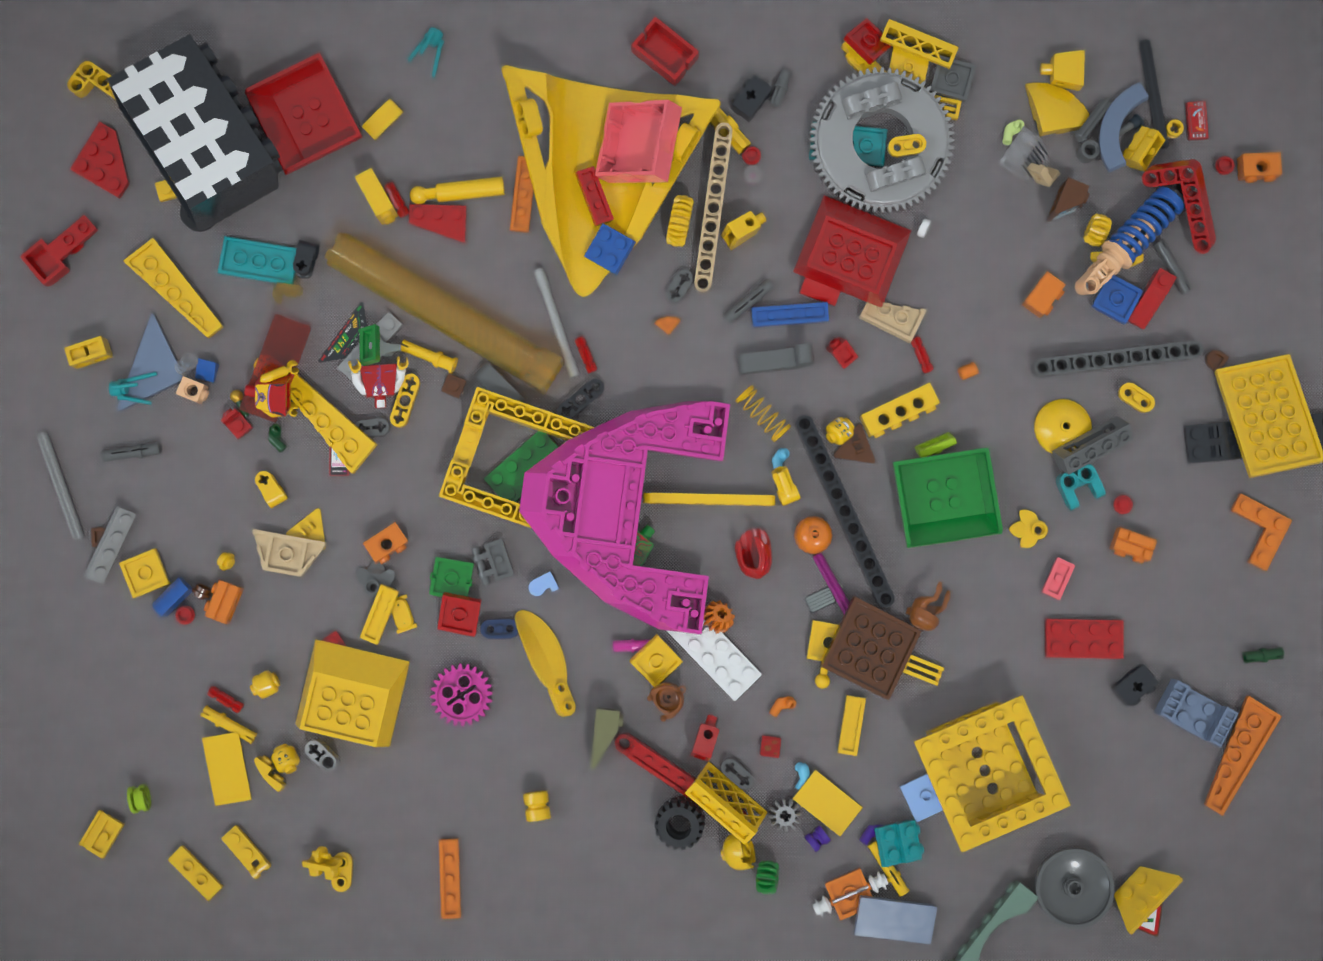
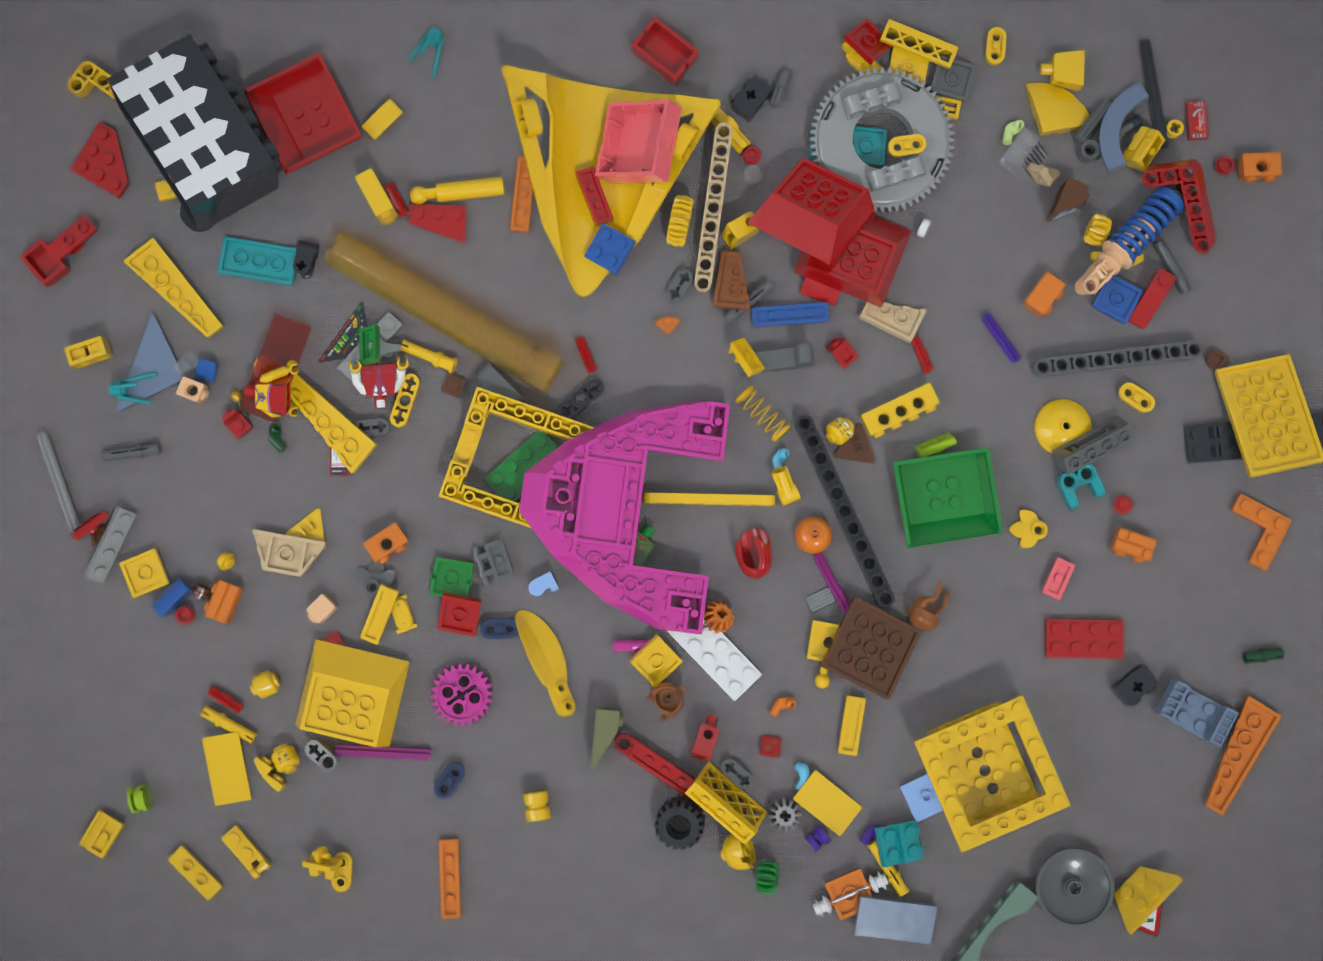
(89, 525): none -> red plate
(272, 492): yellow piece -> none
(287, 289): clear yellow bracket -> none
(321, 609): none -> light nougat brick
(382, 752): none -> magenta axle
(449, 780): none -> dark blue plate
(569, 361): light grey piece -> none
(731, 283): none -> dark orange wing
(746, 357): none -> yellow plate
(815, 211): none -> red piece
(937, 675): yellow tile -> none
(967, 371): orange hinge -> none
(995, 47): none -> yellow plate
(1001, 338): none -> dark purple axle

